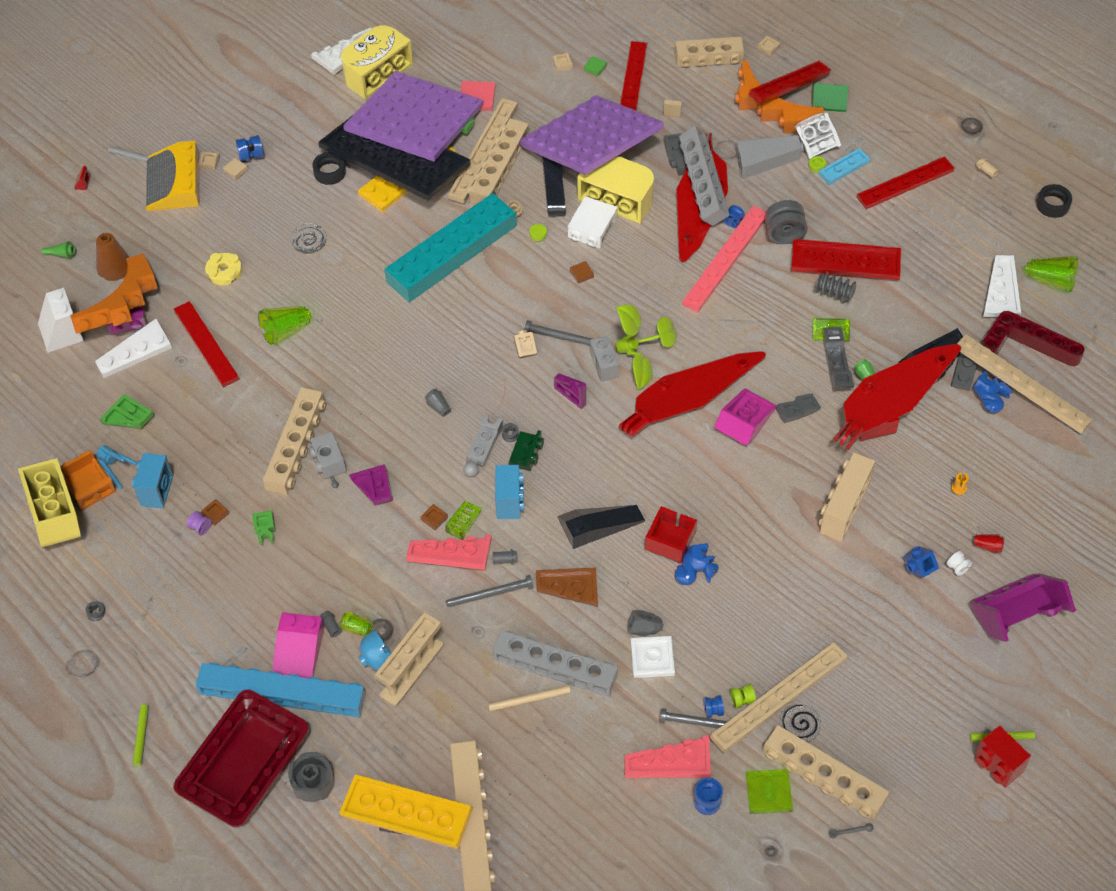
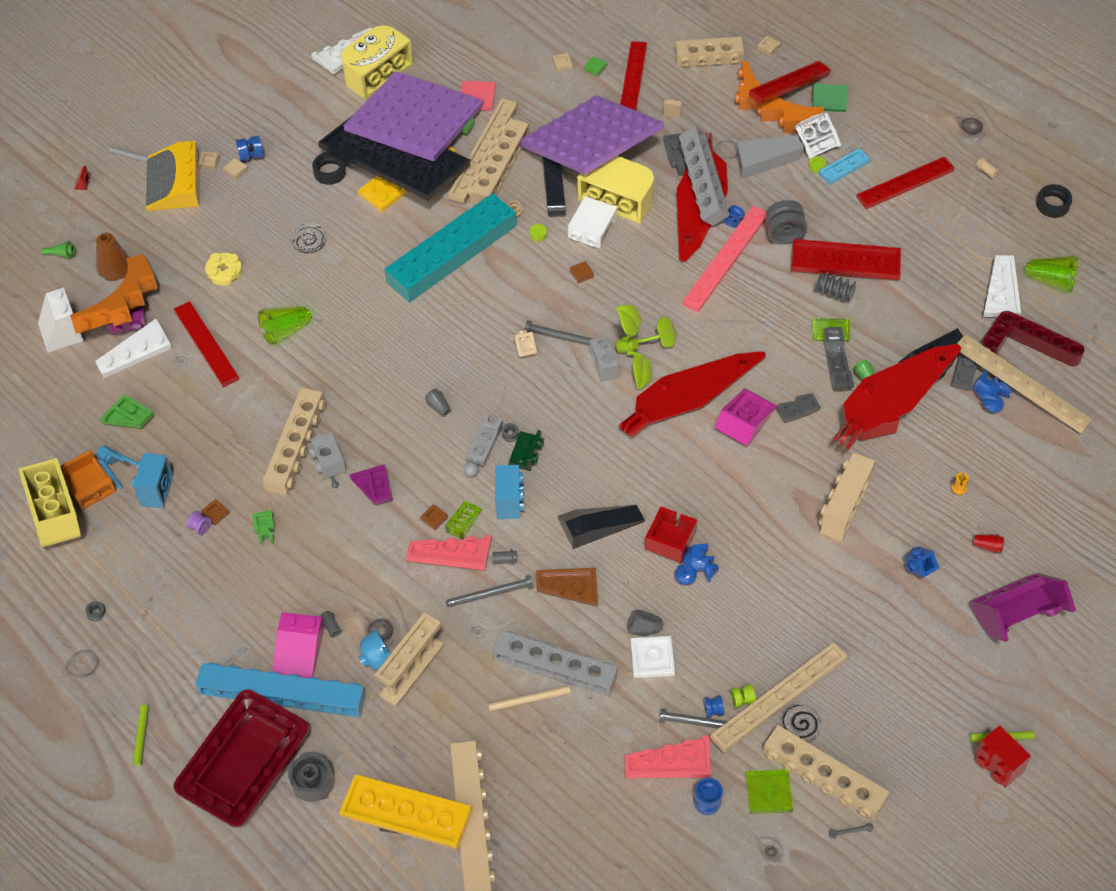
(355, 624): clear neon green piece -> none
(572, 389): magenta wing -> none
(959, 563): white wheel -> none

